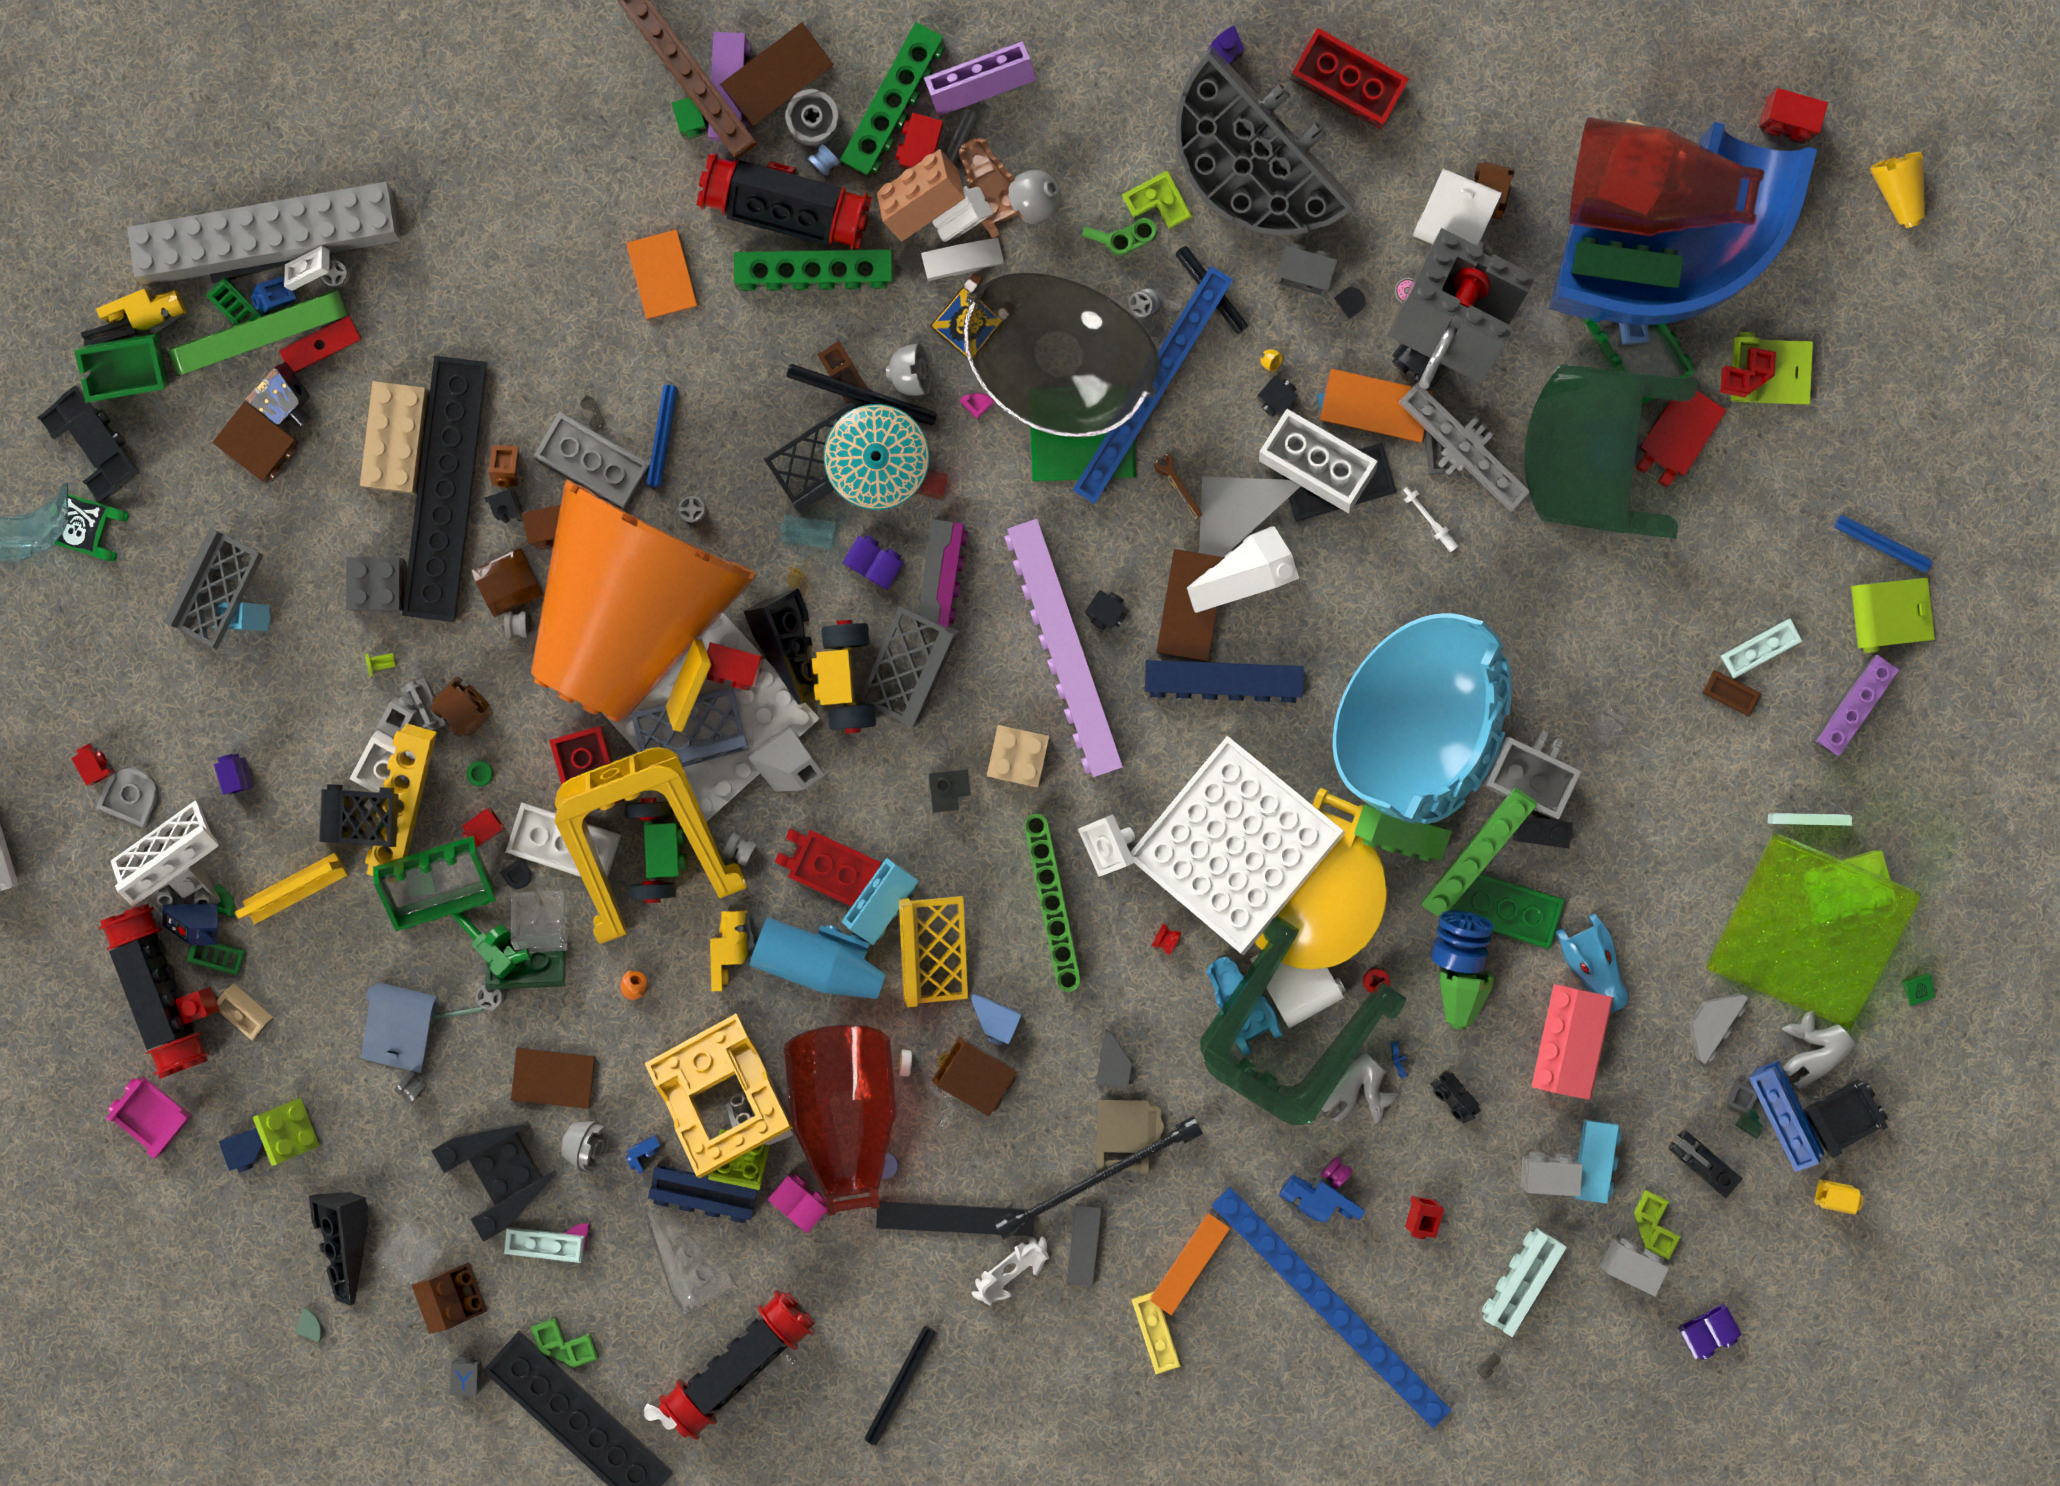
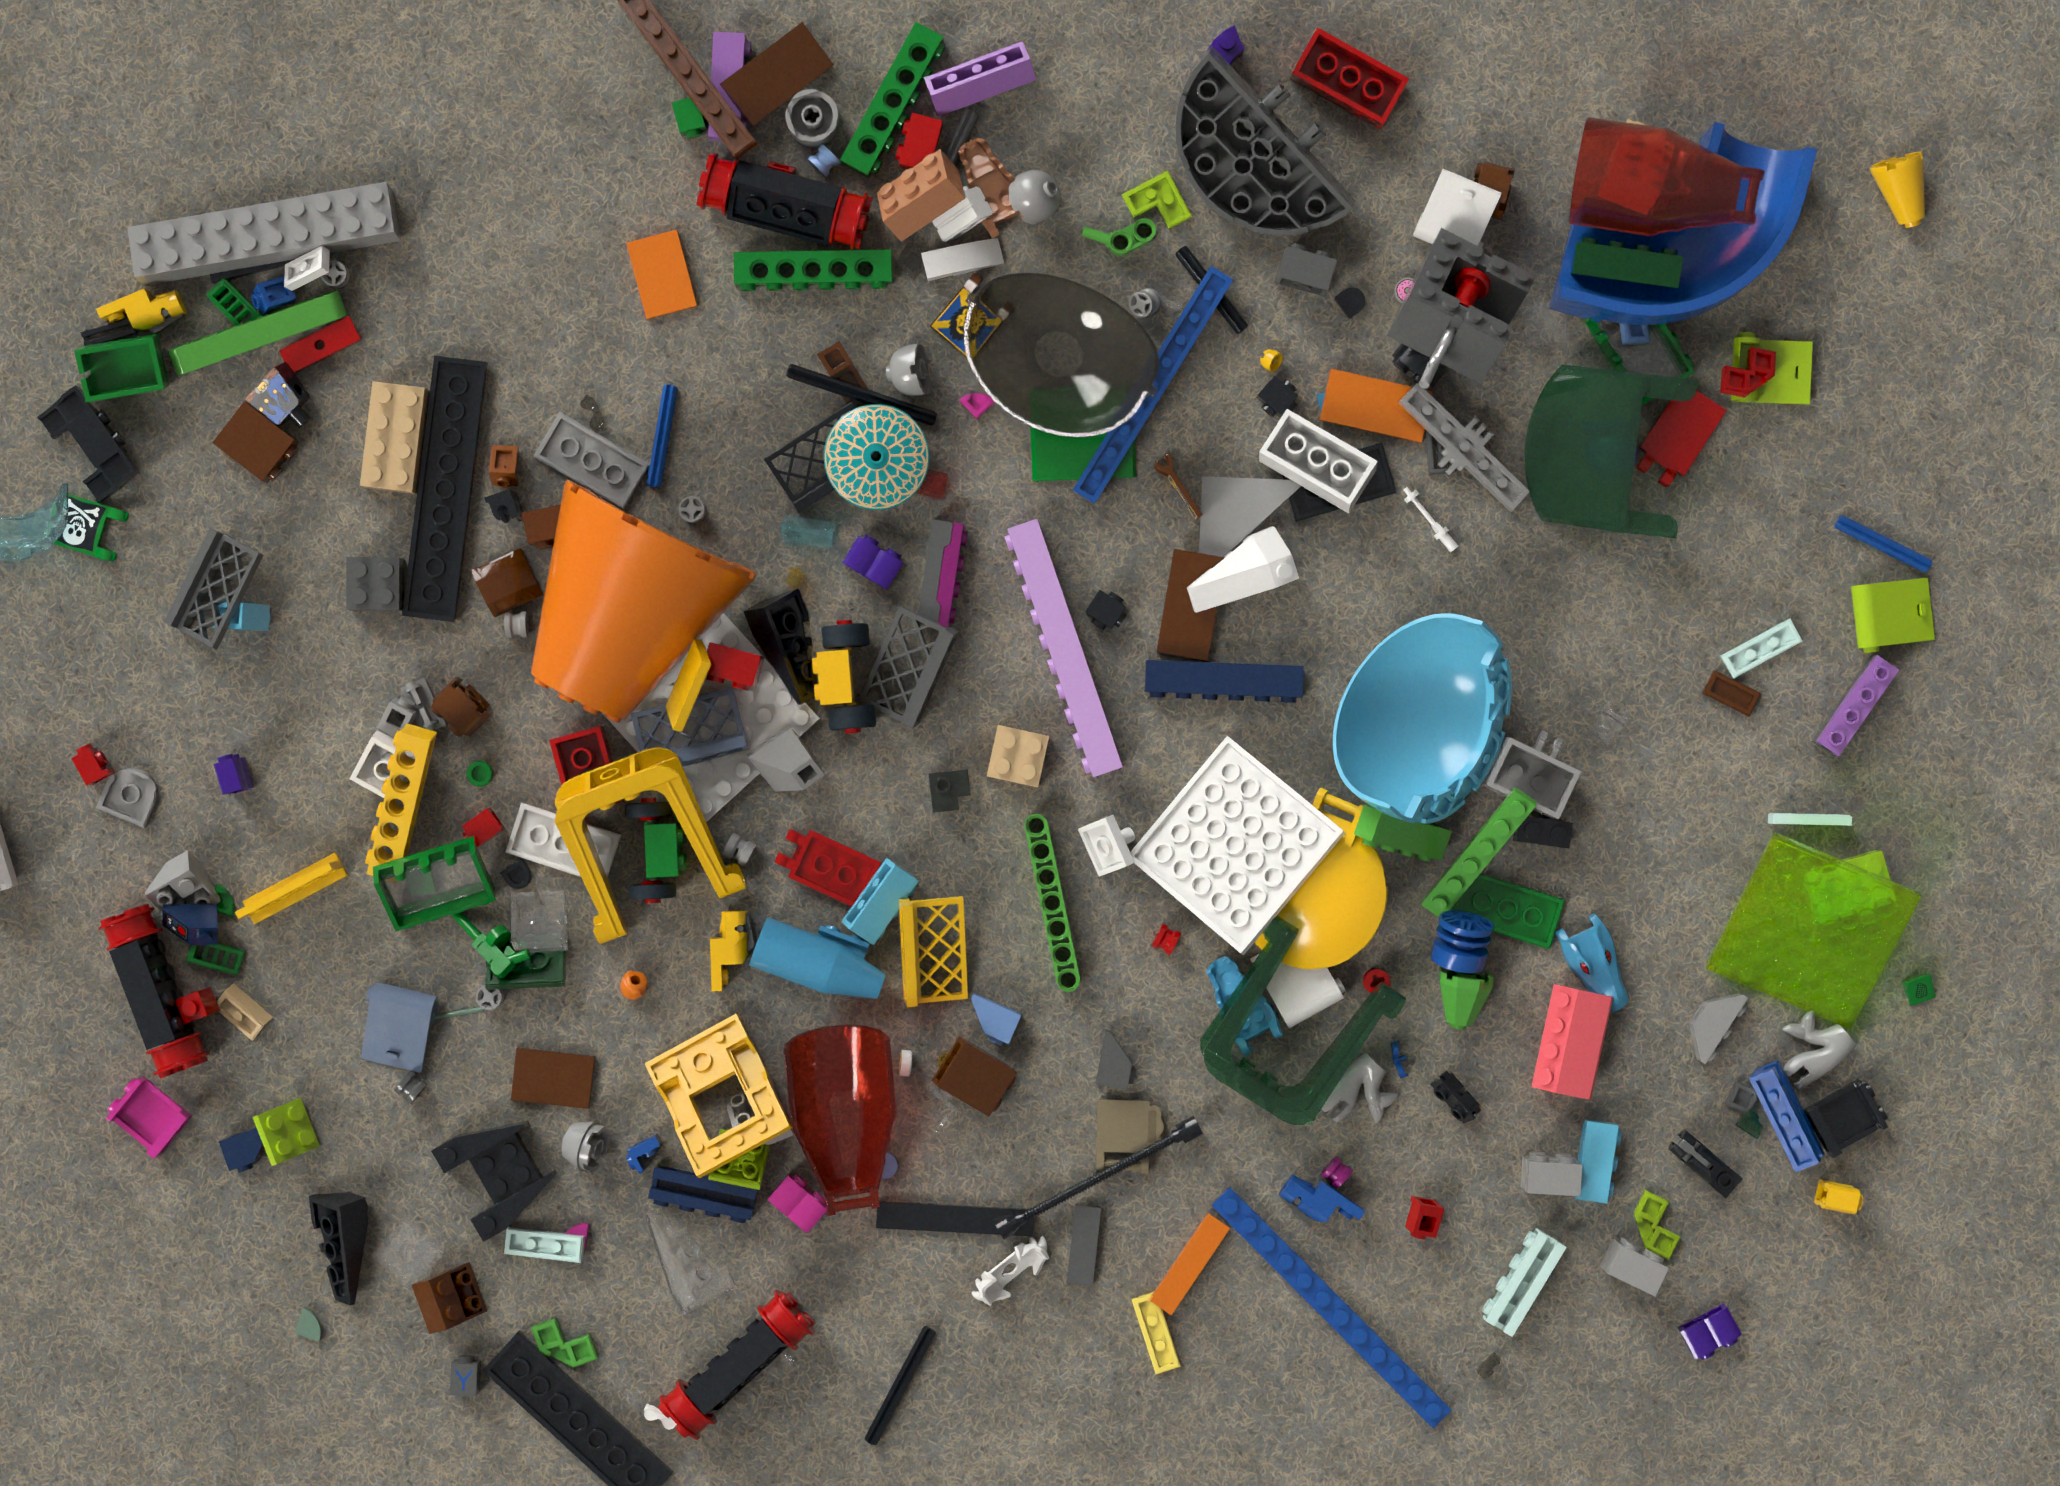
(175, 857): white fence -> none
(337, 816): black piece -> none
(379, 662): lime piece -> none
(1793, 115): red brick -> none

